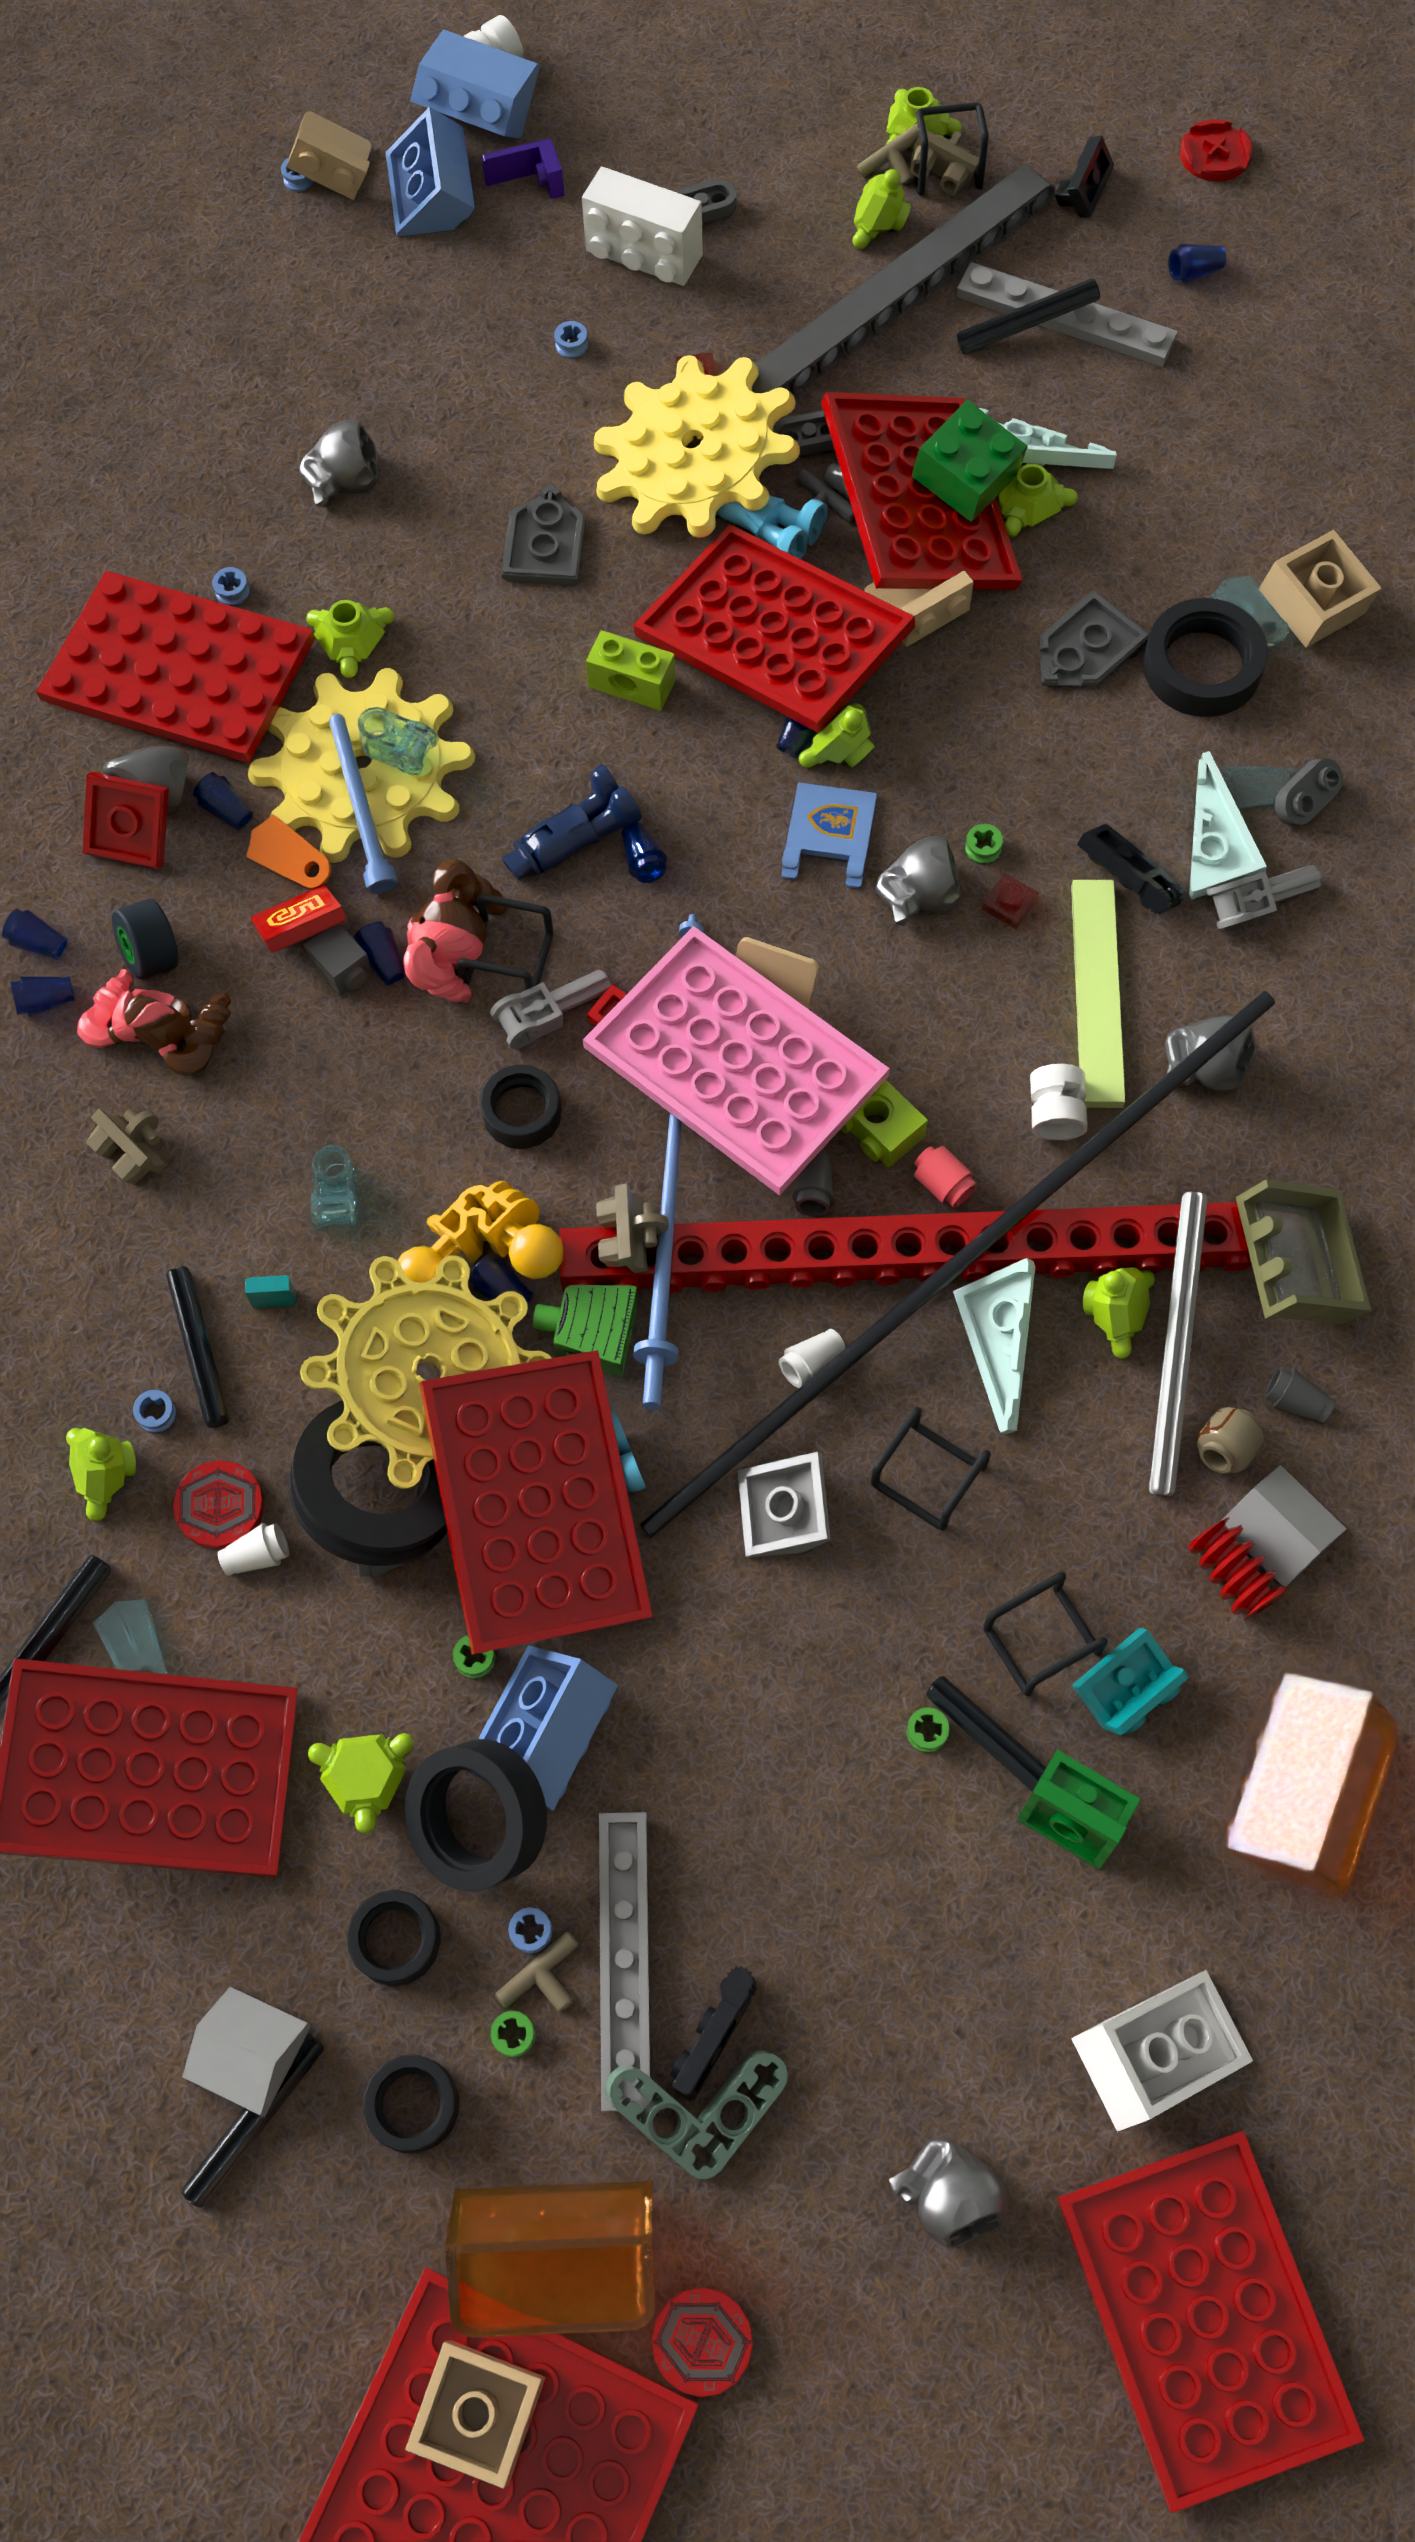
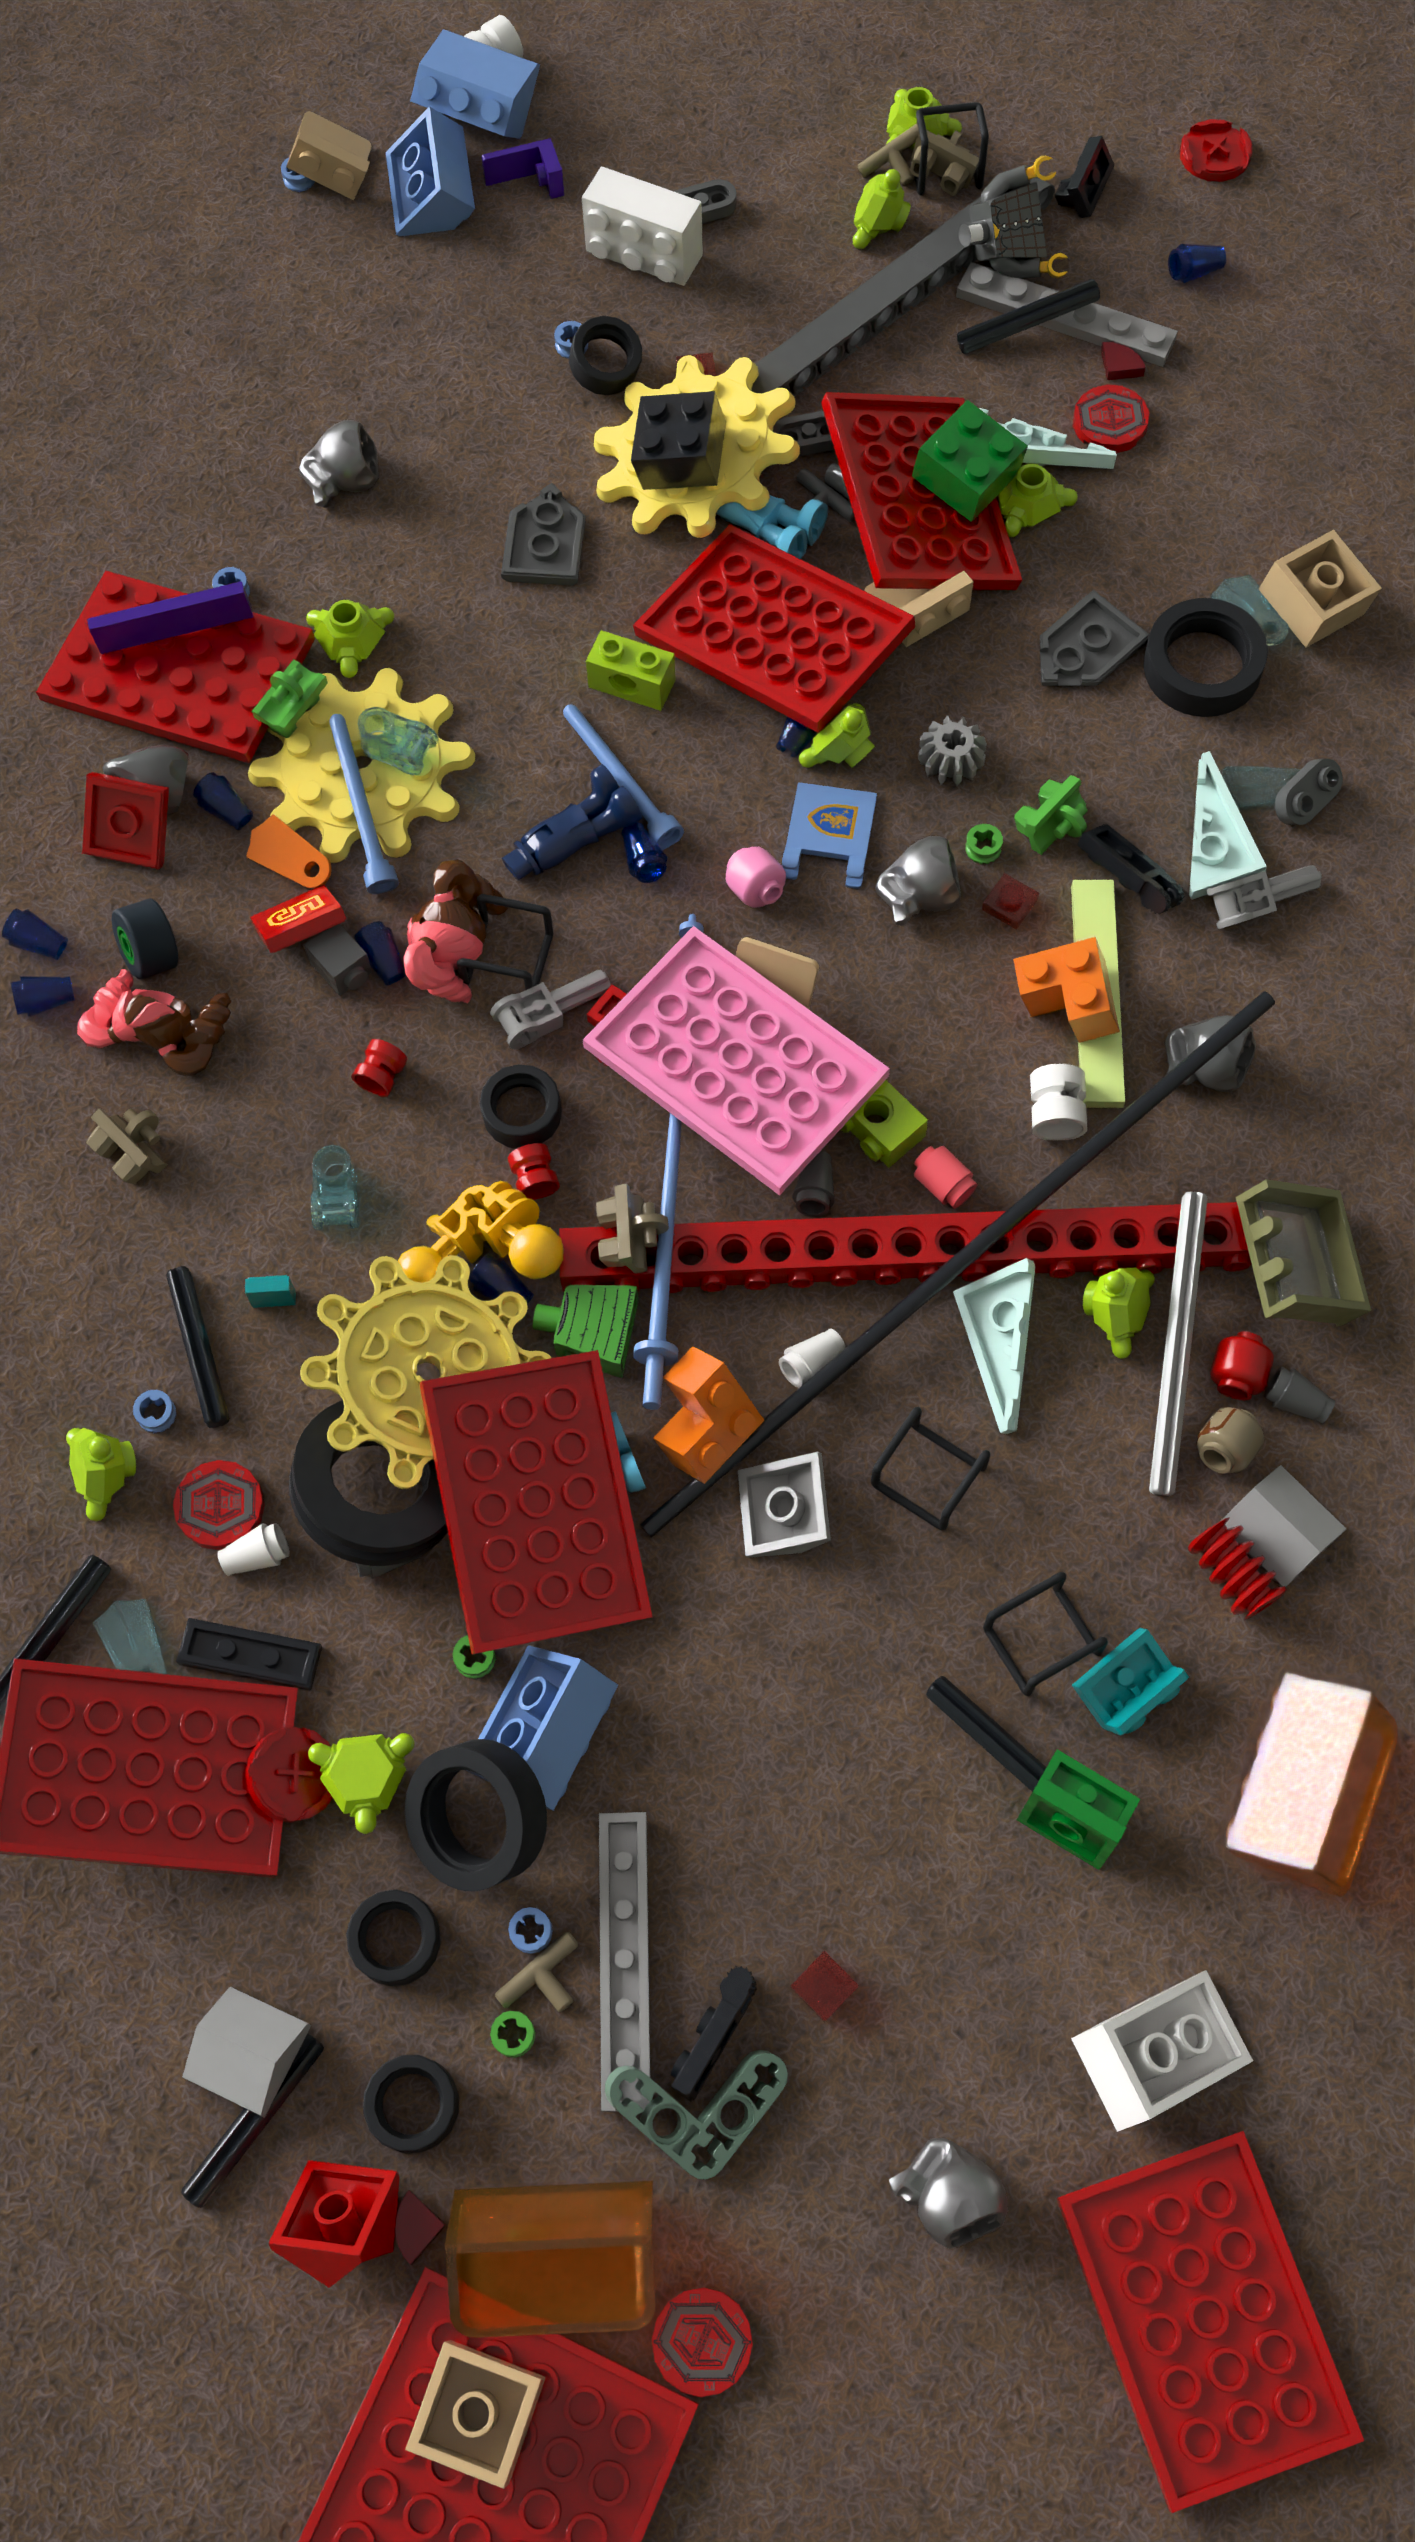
(170, 617): none -> dark purple tile
(249, 1654): none -> black tile
(284, 1778): none -> red tile
(289, 698): none -> bright green hips
(337, 2219): none -> red slope
(379, 1068): none -> red wheel
(415, 2227): none -> dark red tile
(533, 1171): none -> red wheel
(616, 331): none -> black tyre
(661, 827): none -> medium blue piece
(678, 440): none -> black brick
(713, 1415): none -> orange brick
(755, 876): none -> bright pink head
(824, 1986): none -> clear red plate
(938, 1721): bright green bush -> none
(952, 750): none -> light grey gear
(1010, 225): none -> dark grey torso
(1058, 815): none -> bright green hips
(1071, 979): none -> orange brick
(1111, 417): none -> red tile
(1121, 361): none -> dark red tile
(1241, 1366): none -> red head

